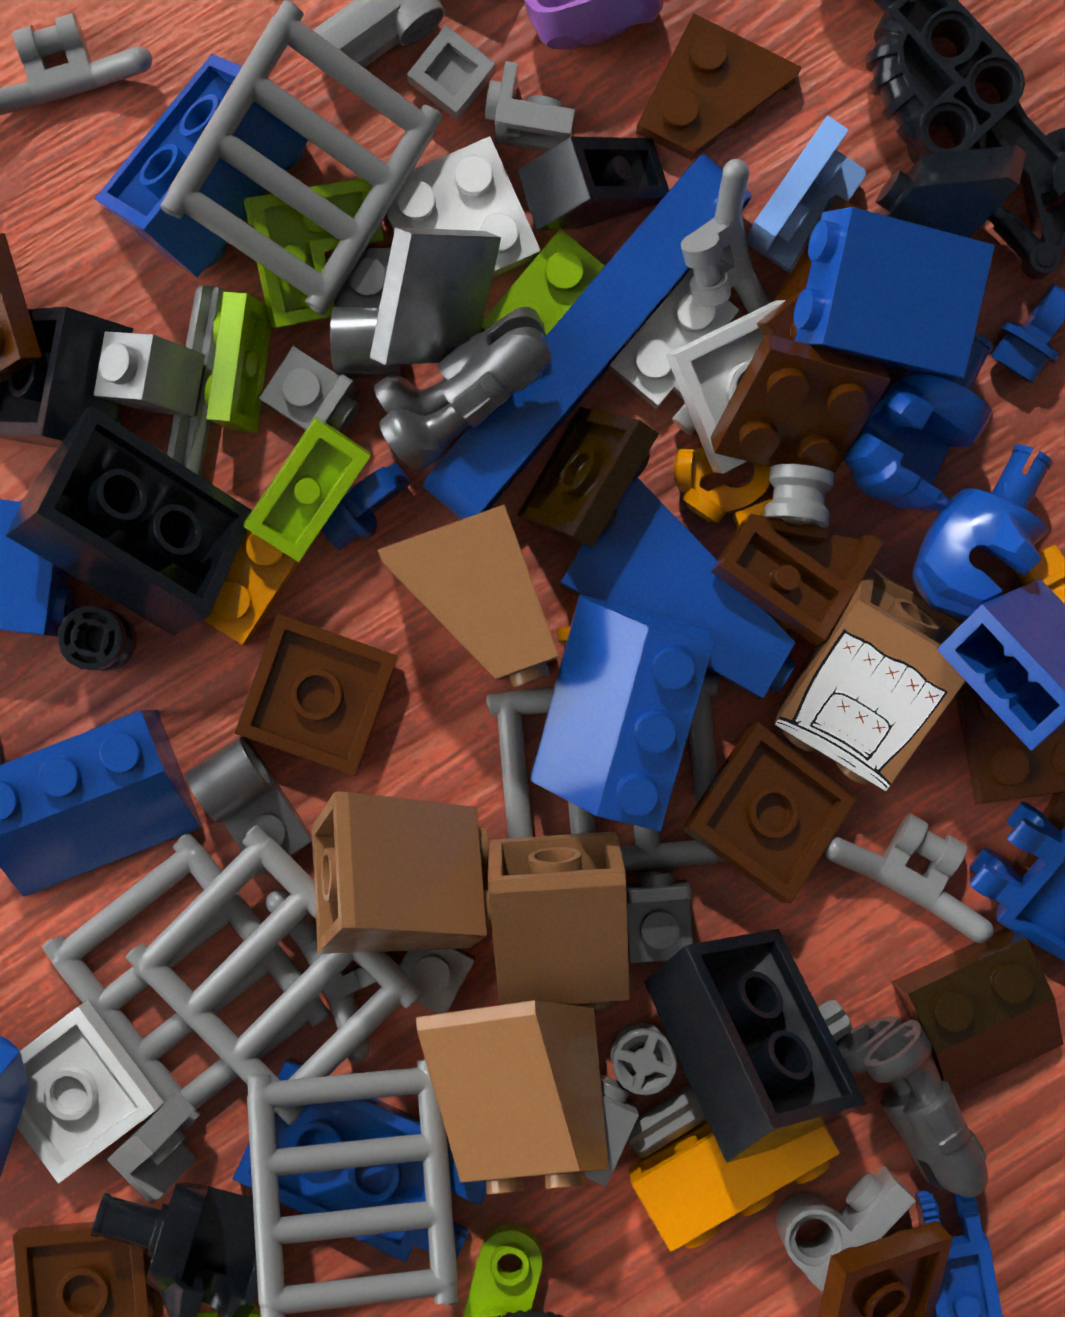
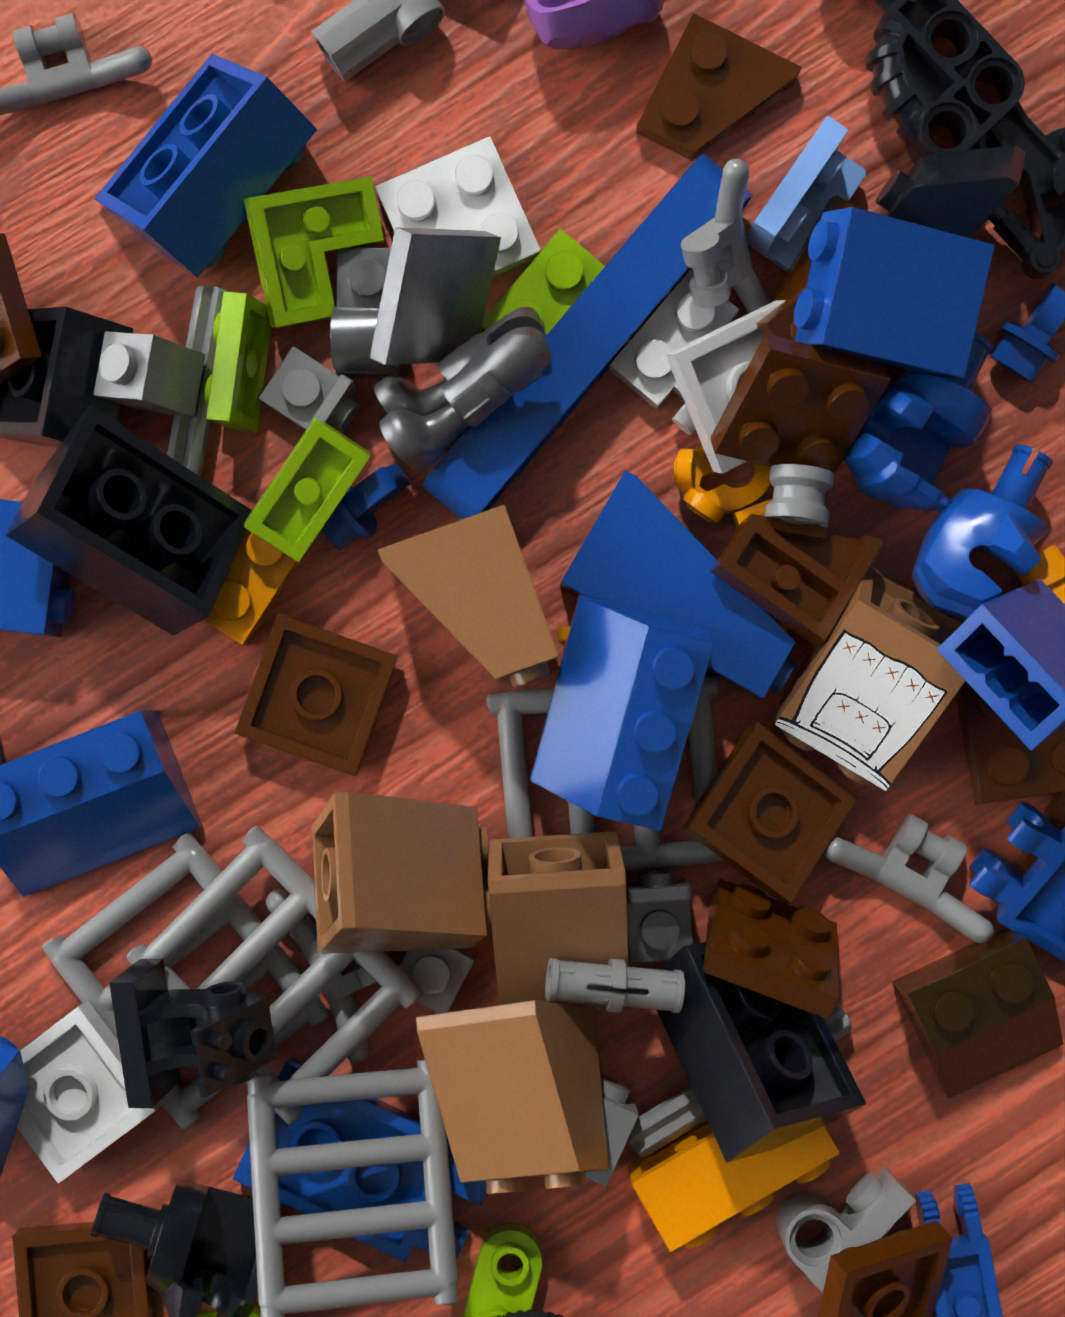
(109, 636): black wheel -> none
(155, 1152): light grey bracket -> none
(161, 1033): none -> black tile
(220, 142): light grey bar -> none
(243, 793): flat silver plate -> none
(451, 73): light grey plate -> none
(528, 124): light grey bracket -> none
(588, 475): dark brown plate -> none
(592, 181): black slope -> none
(614, 985): none -> light grey pin
(641, 1070): light grey wheel -> none
(772, 948): none -> reddish brown plate
(918, 1102): flat silver piece -> none

